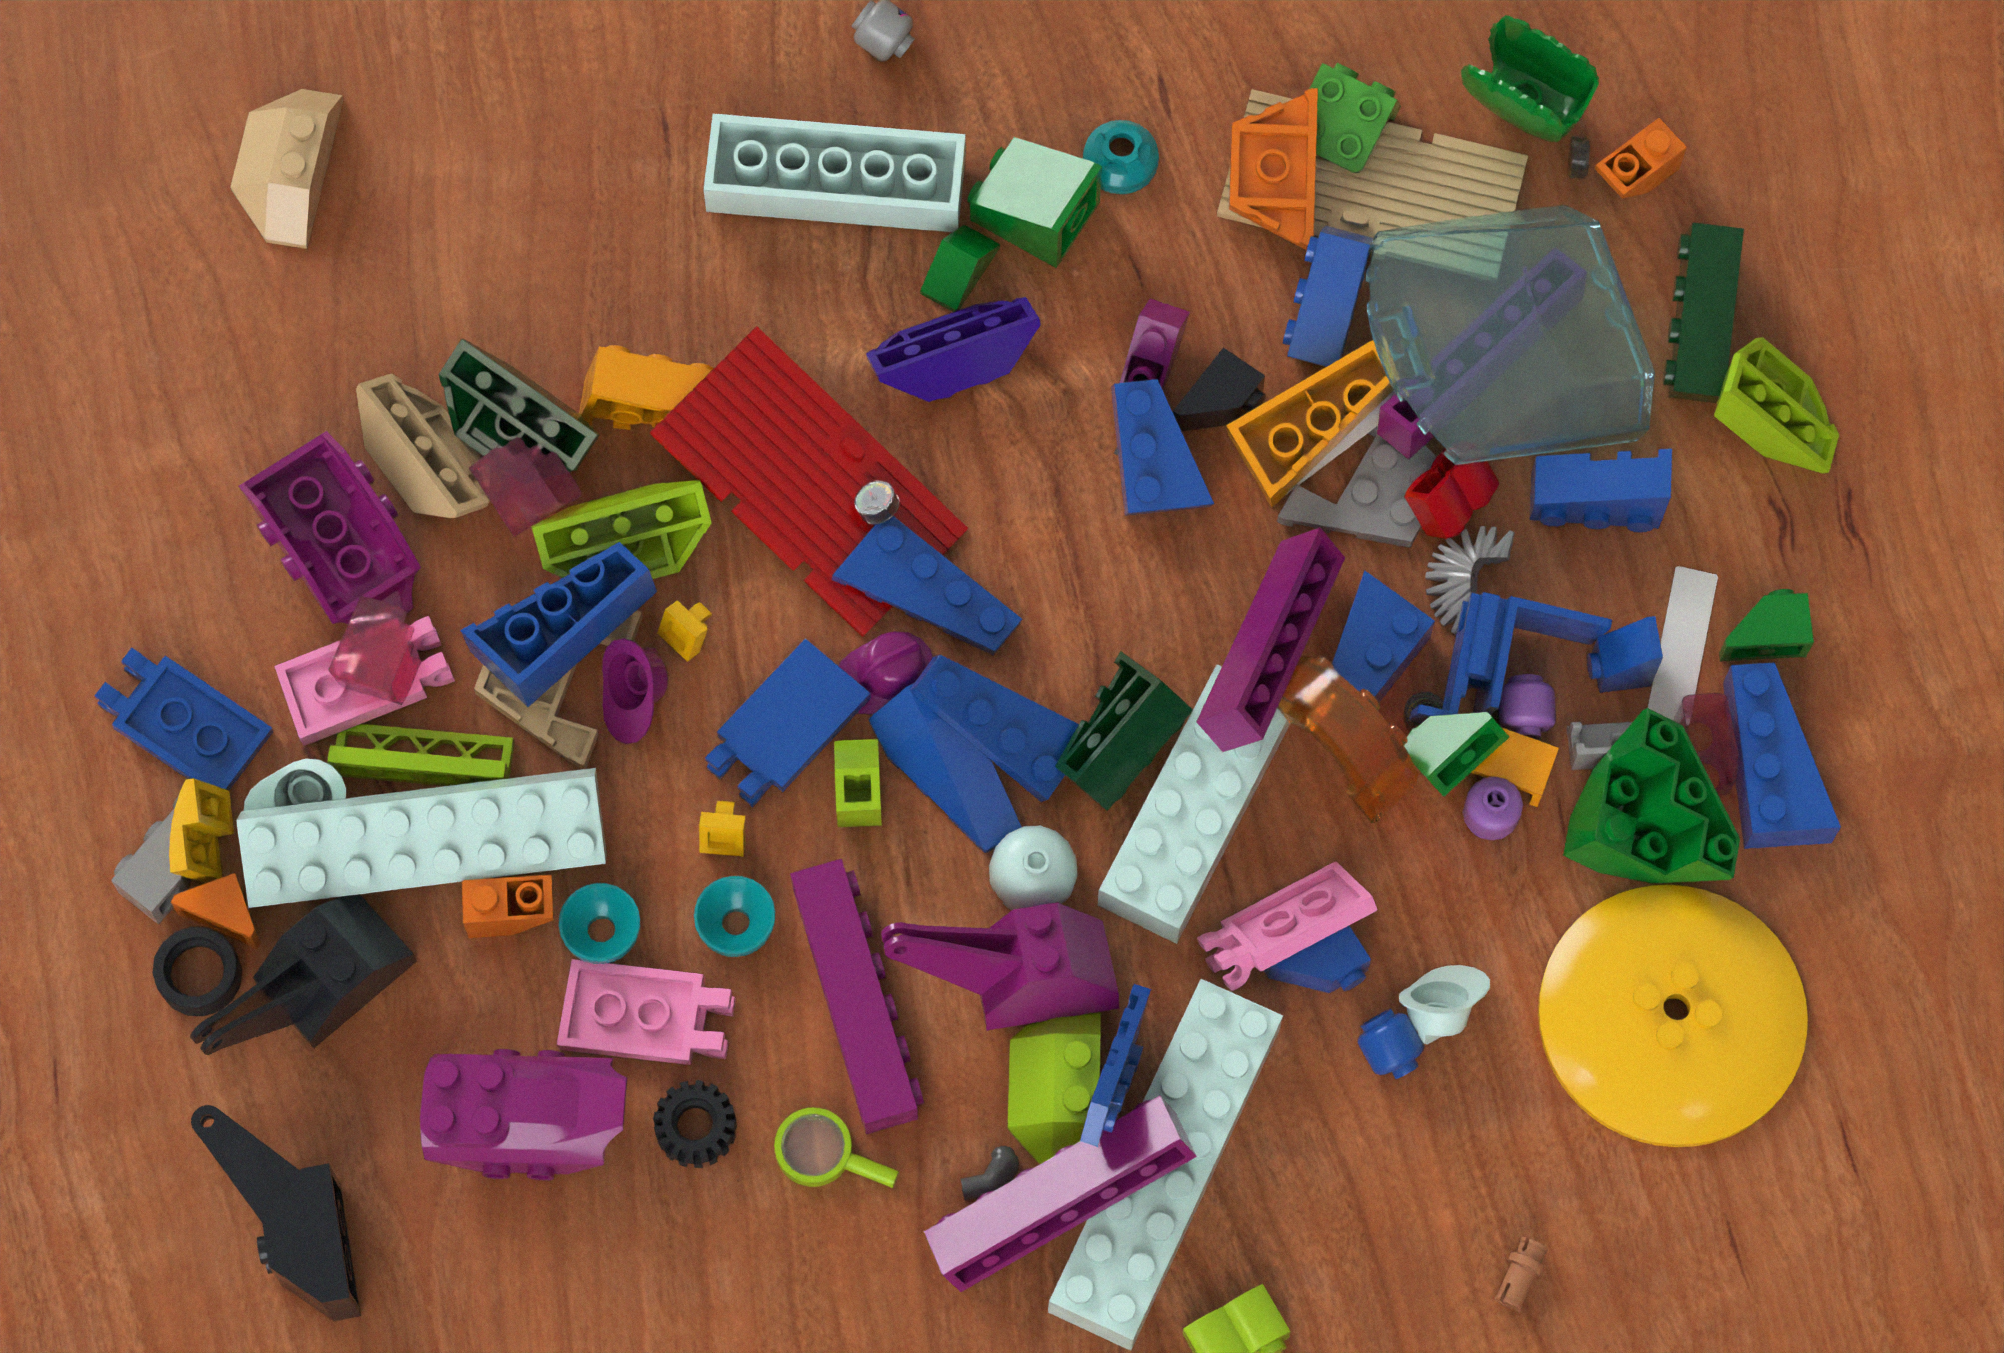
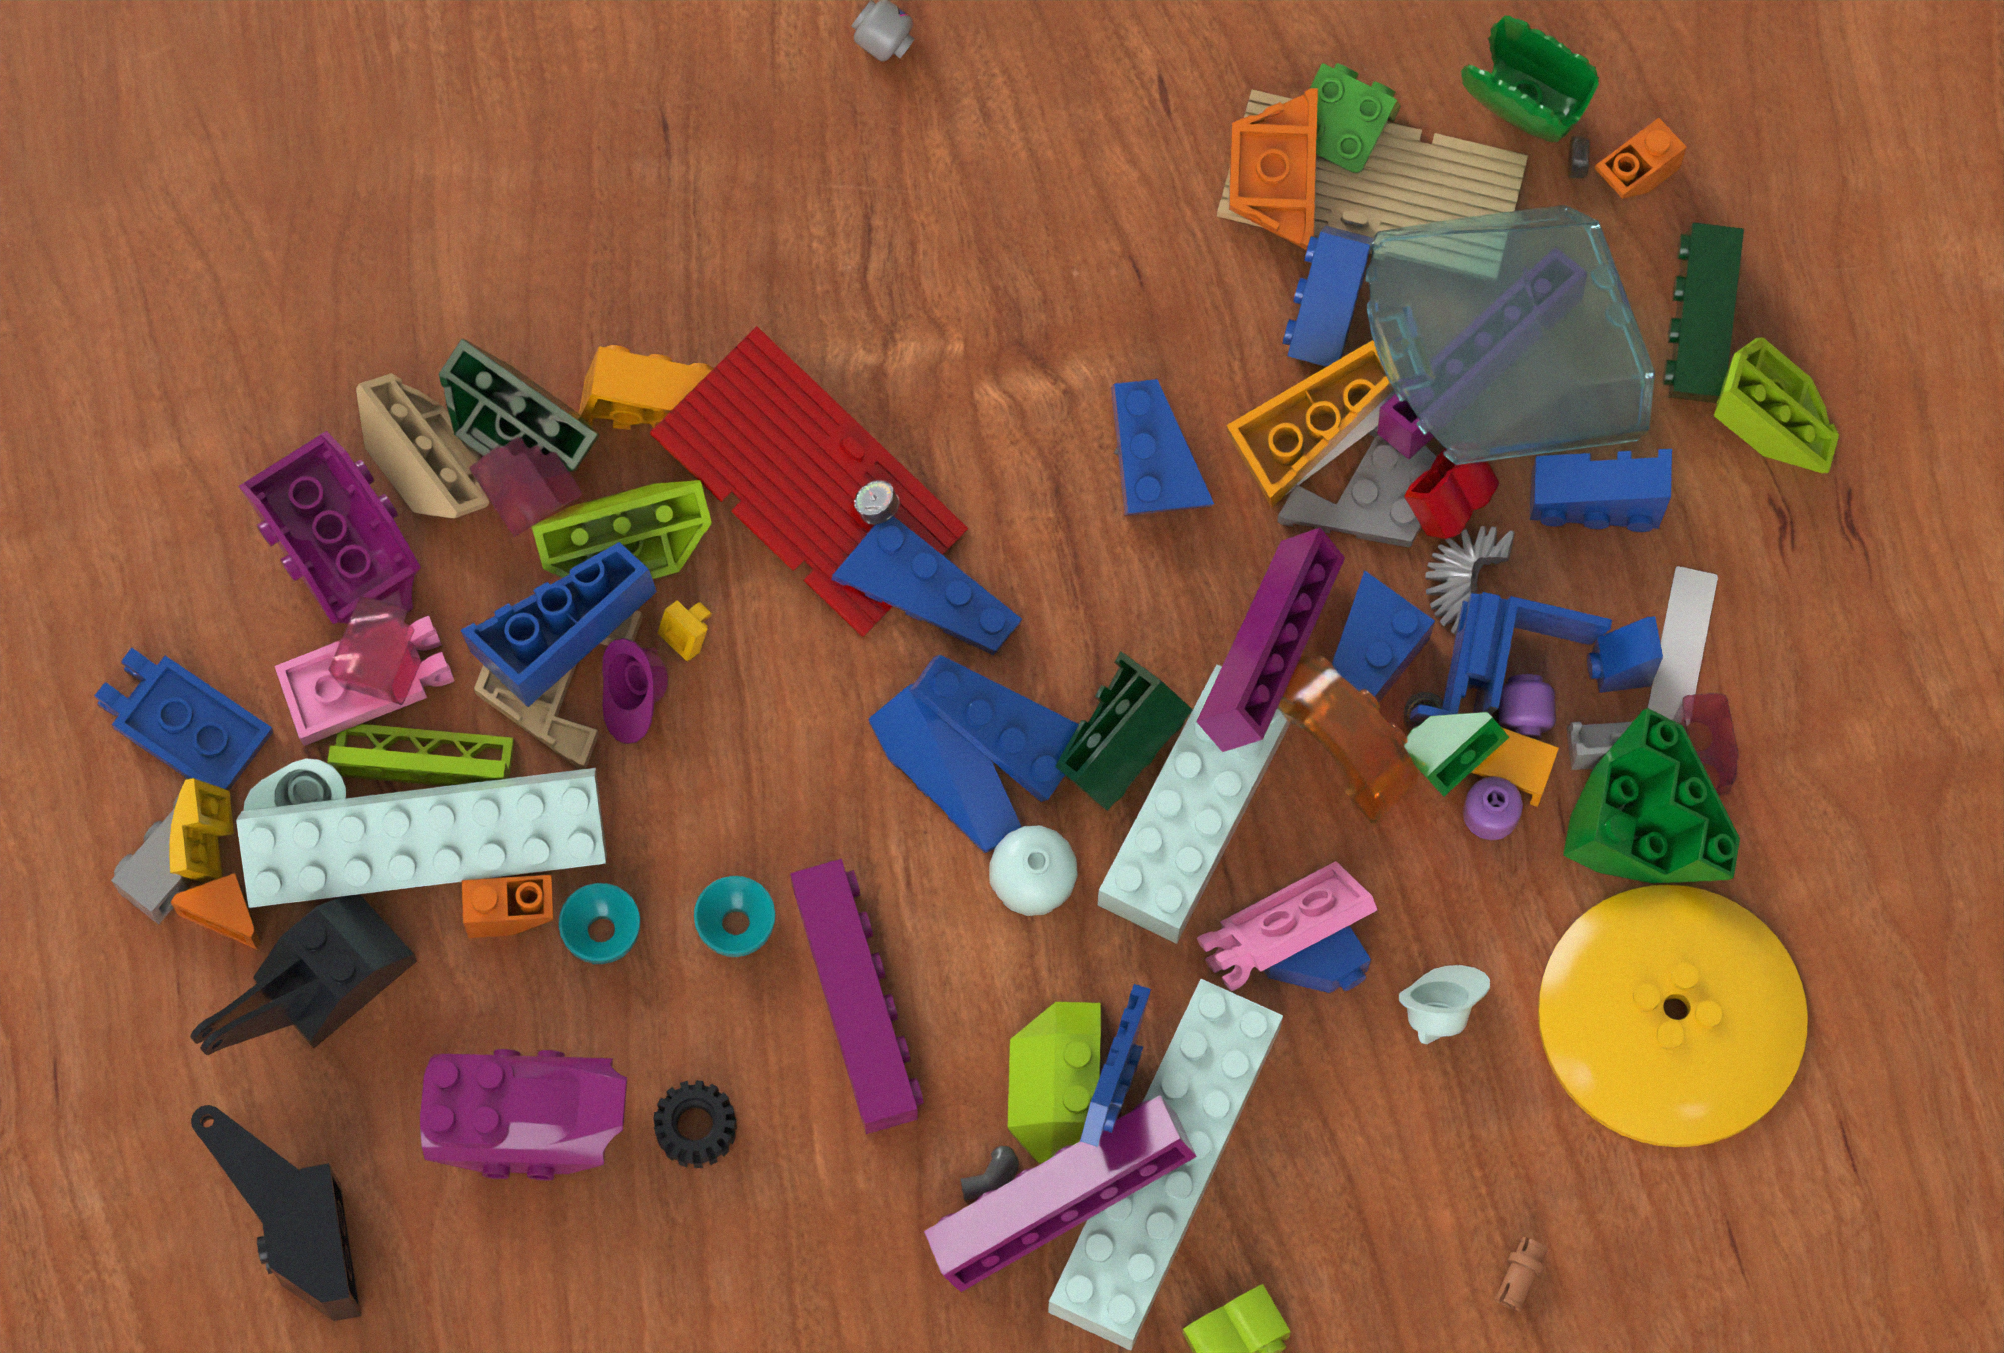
(173, 948): black tyre -> none
(286, 164): tan wedge -> none
(641, 1013): bright pink tile -> none
(722, 831): yellow tile -> none
(787, 721): blue tile -> none
(817, 1148): piece -> none
(835, 173): light aqua brick -> none
(857, 783): lime slope -> none
(887, 666): magenta piece -> none
(956, 349): dark purple wedge -> none
(958, 267): green slope -> none
(1024, 967): magenta slope -> none
(1036, 198): slope -> none
(1128, 172): teal piece -> none
(1155, 343): magenta slope -> none
(1221, 394): black slope -> none
(1390, 1044): blue head -> none
(1772, 630): green slope -> none
(1777, 777): blue wedge -> none

